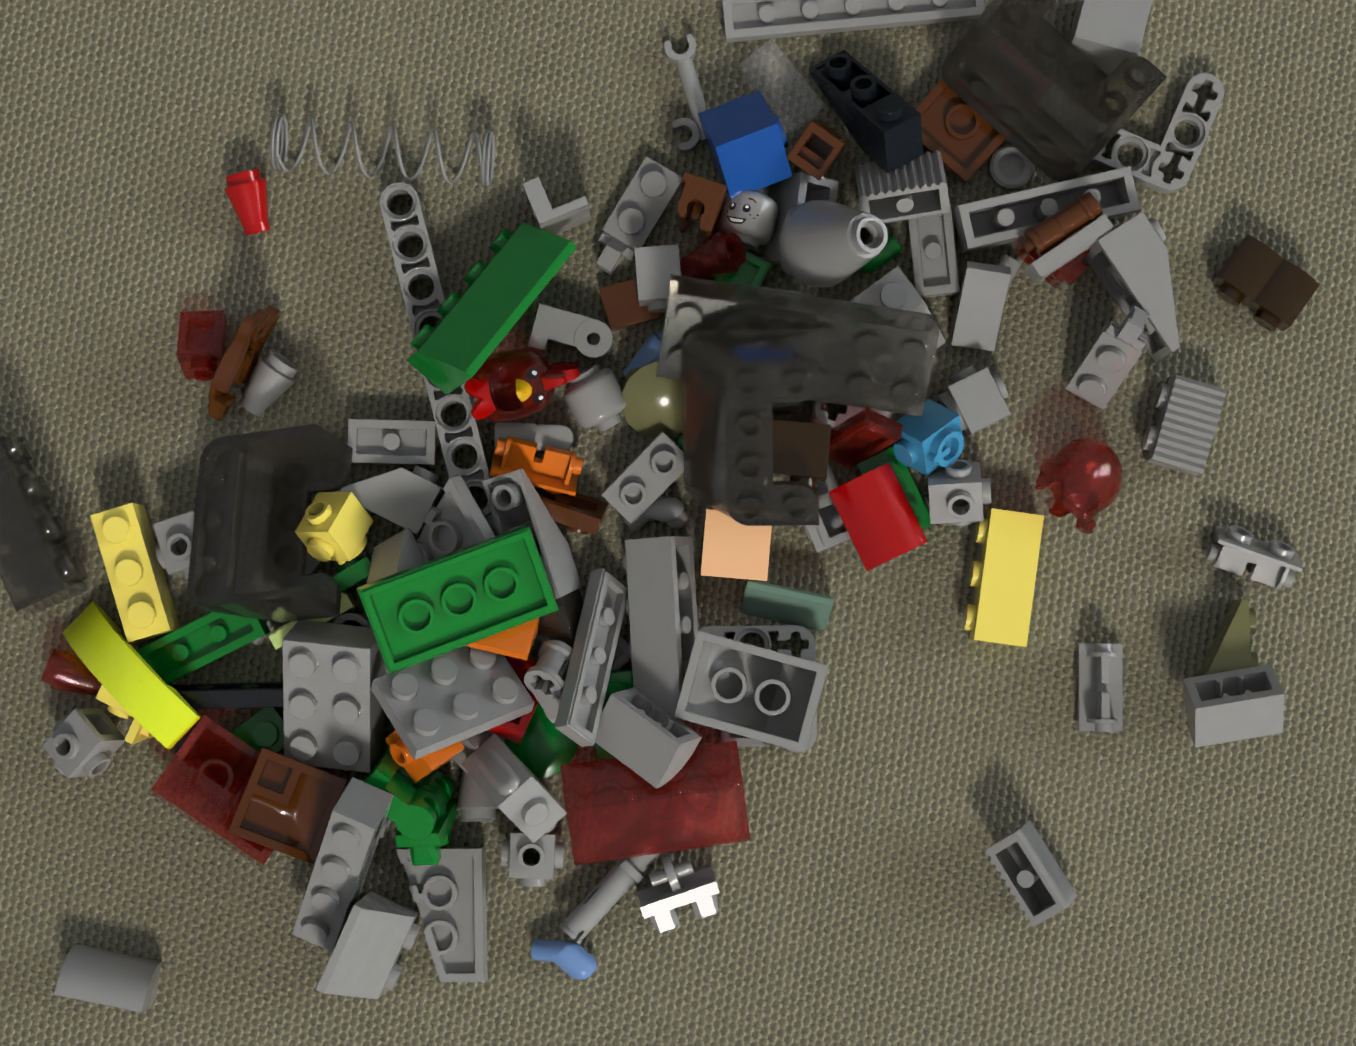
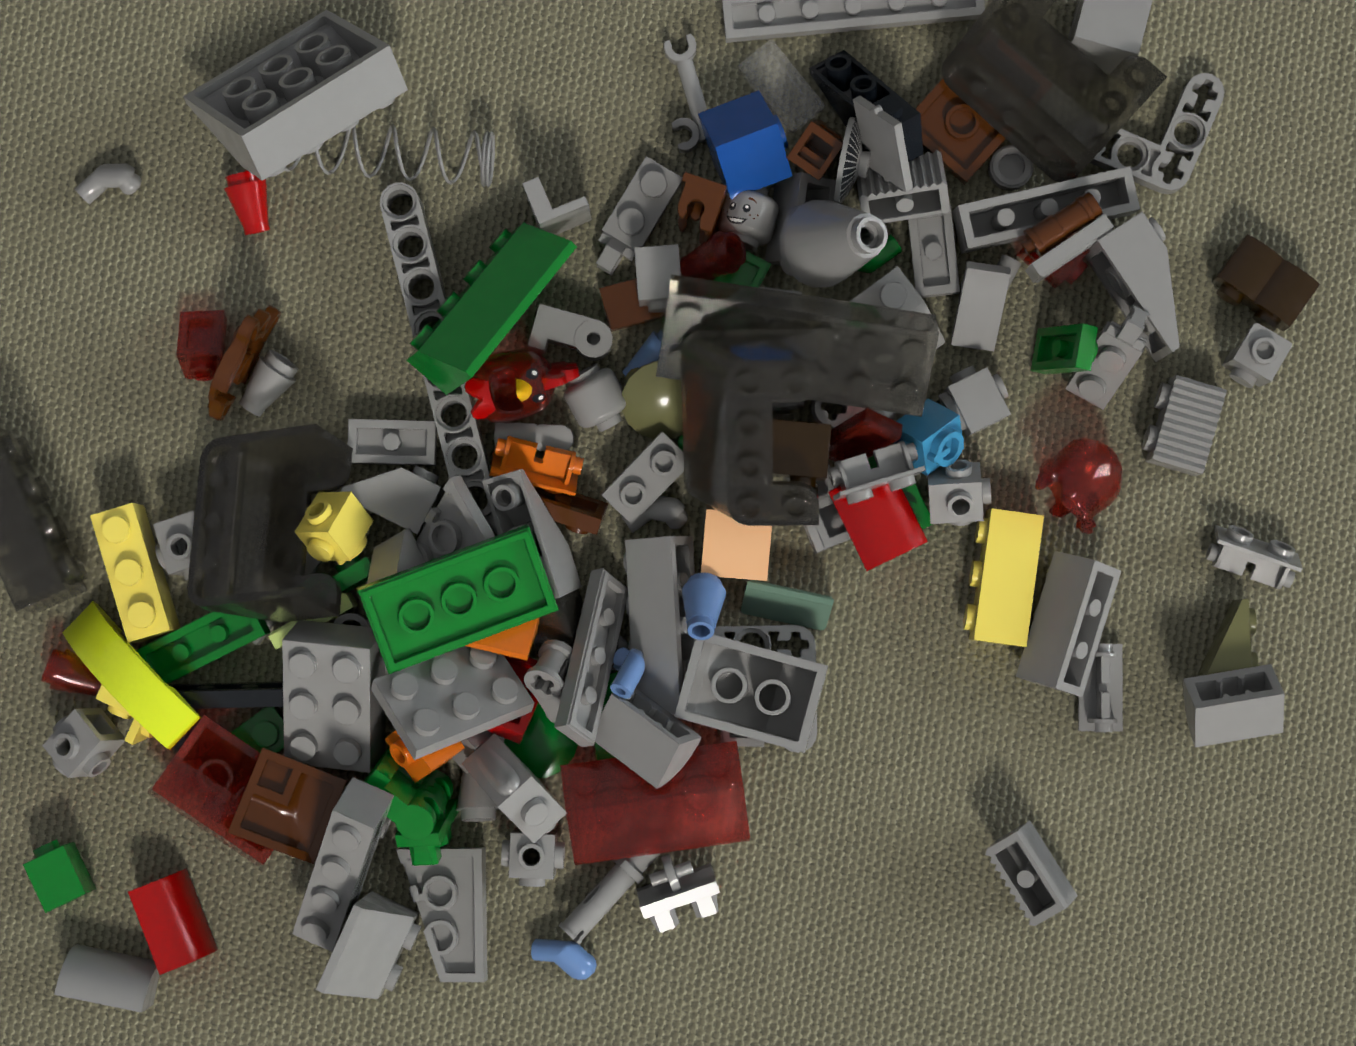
(58, 874): none -> green brick
(109, 176): none -> light grey arm
(172, 921): none -> red brick
(298, 93): none -> light grey slope
(630, 669): none -> medium blue arm
(703, 602): none -> medium blue cone
(852, 162): none -> light grey dish
(885, 140): none -> light grey piece
(892, 468): none -> light grey hinge
(1065, 349): none -> green plate
(1068, 623): none -> light grey brick
(1257, 357): none -> light grey bracket

